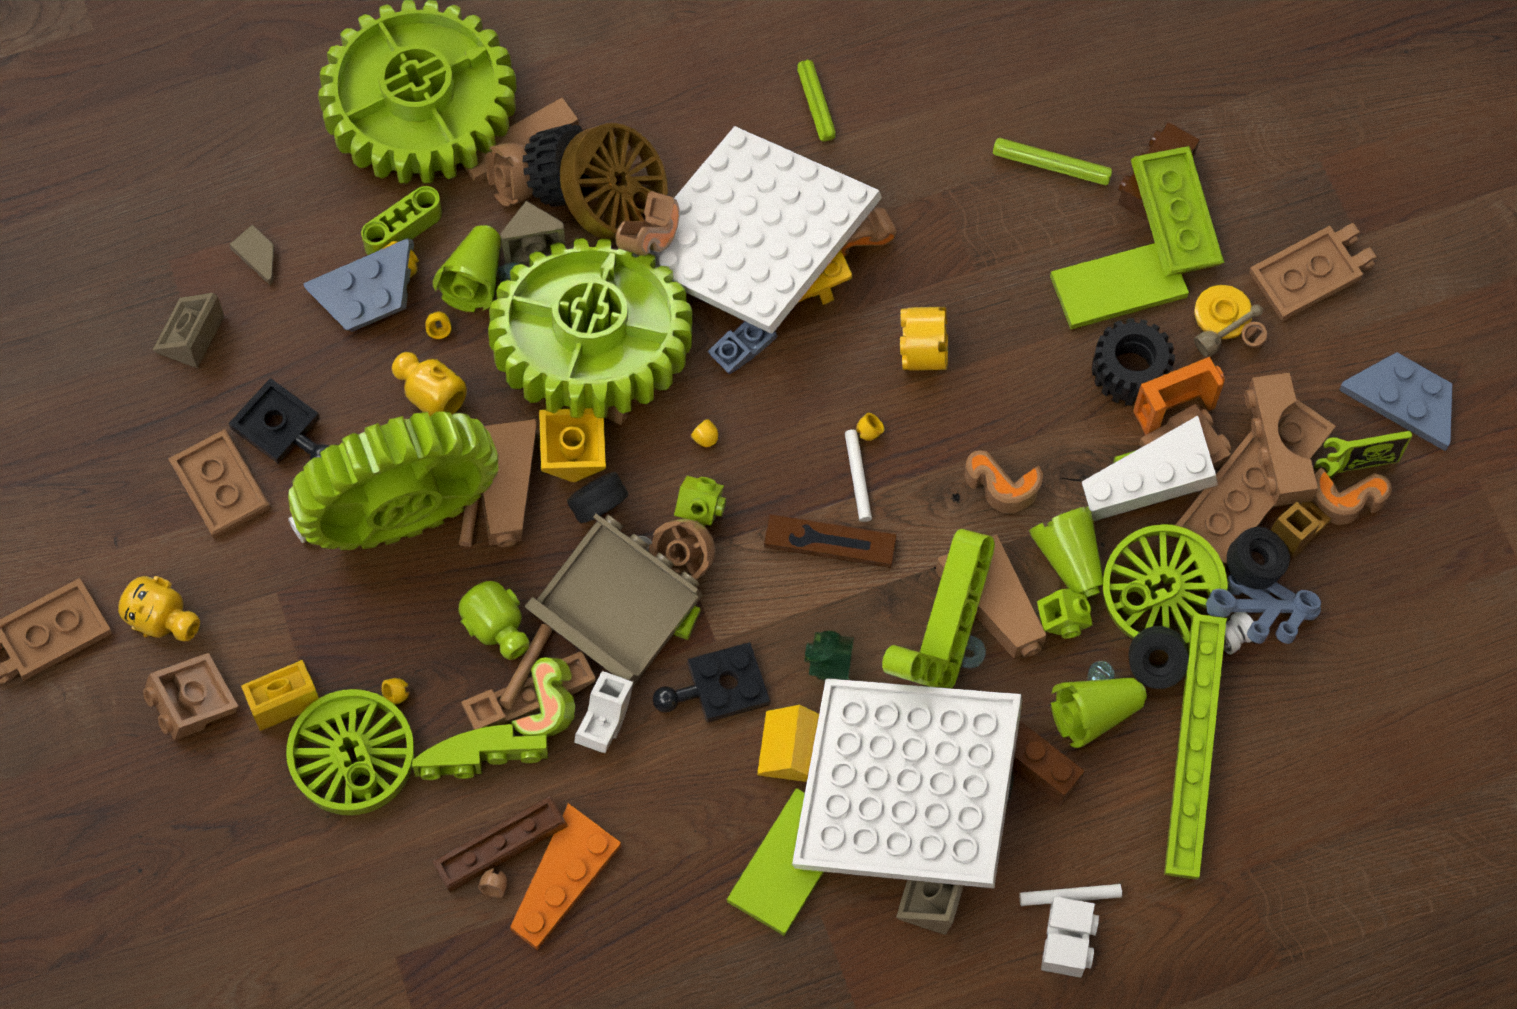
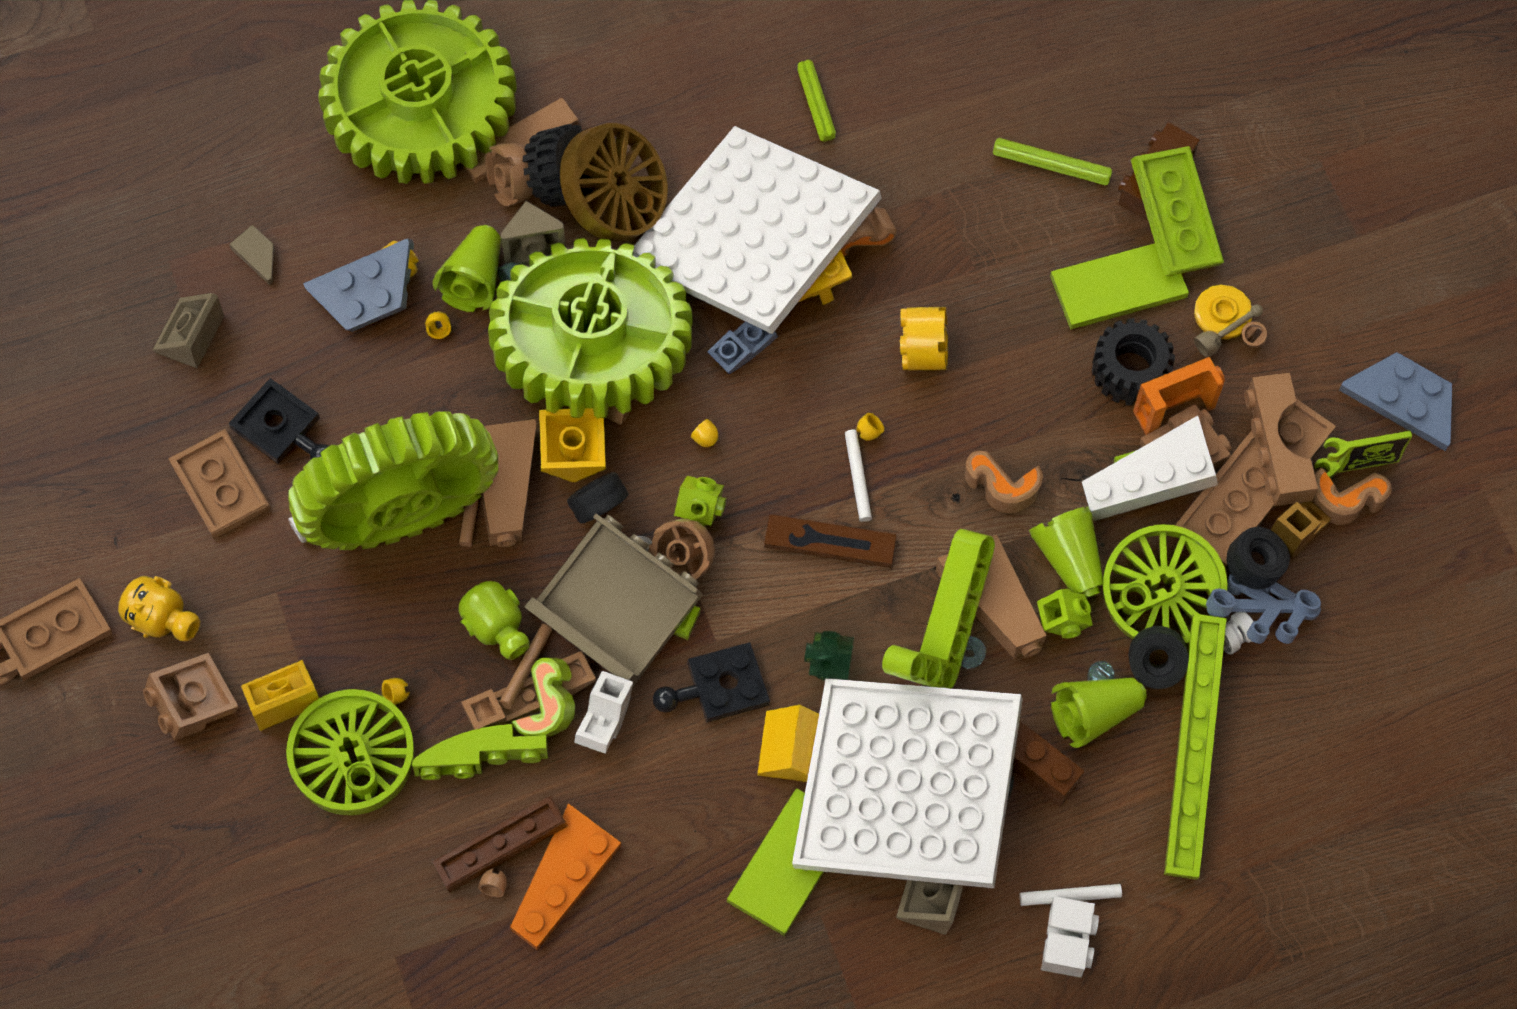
(403, 219): lime beam -> none
(429, 384): yellow piece -> none
(656, 231): medium nougat animal -> none
(1311, 270): medium nougat tile -> none

